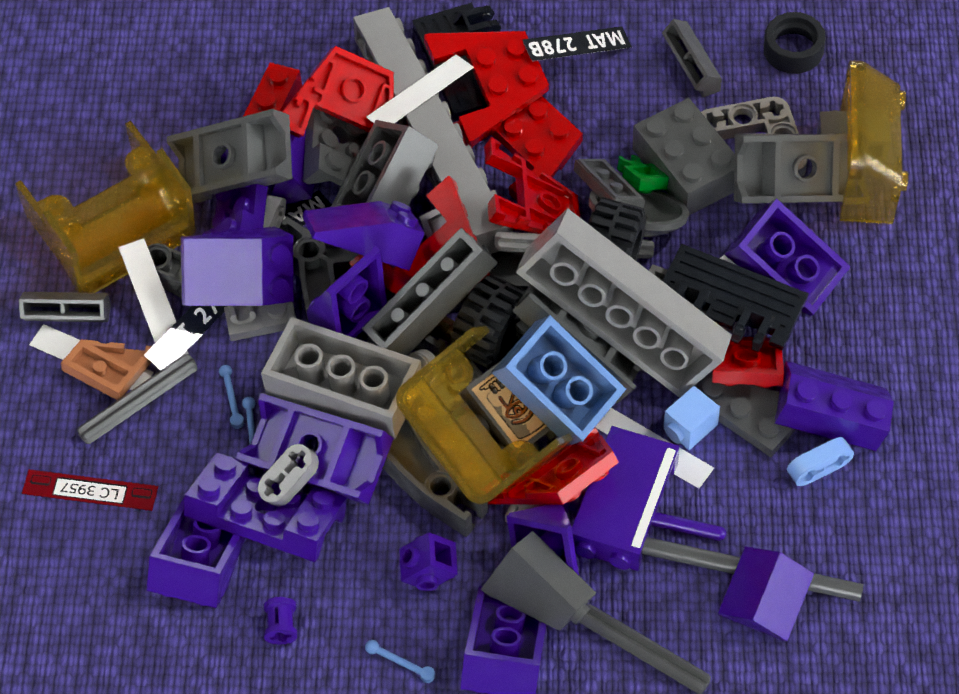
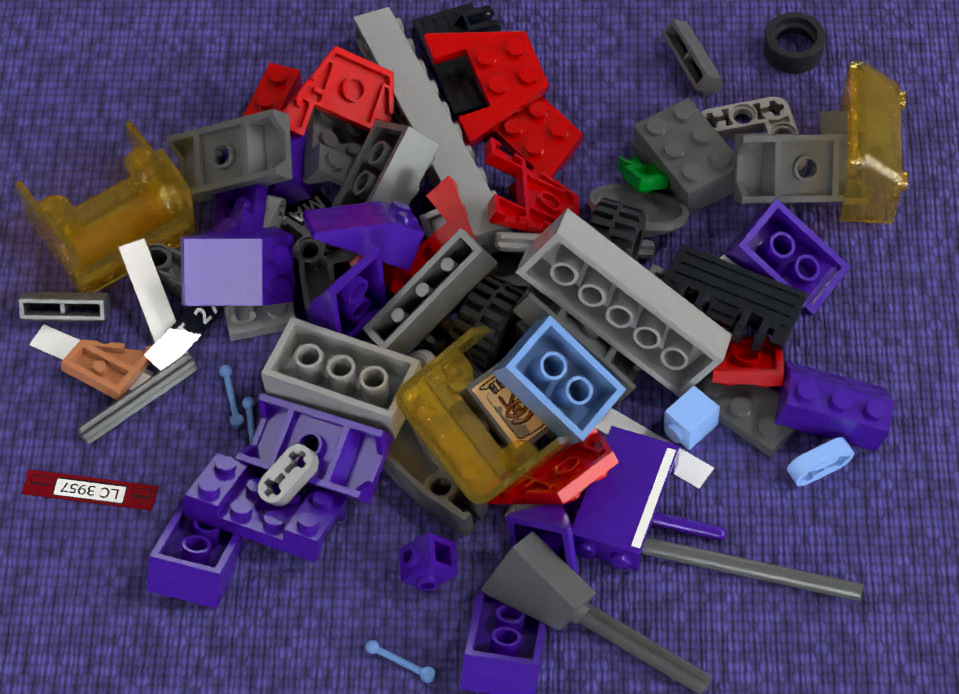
(280, 620): dark purple bush -> none
(421, 90): white sticker -> none
(576, 43): black sticker -> none
(607, 181): dark grey tile -> none
(766, 592): dark purple slope -> none

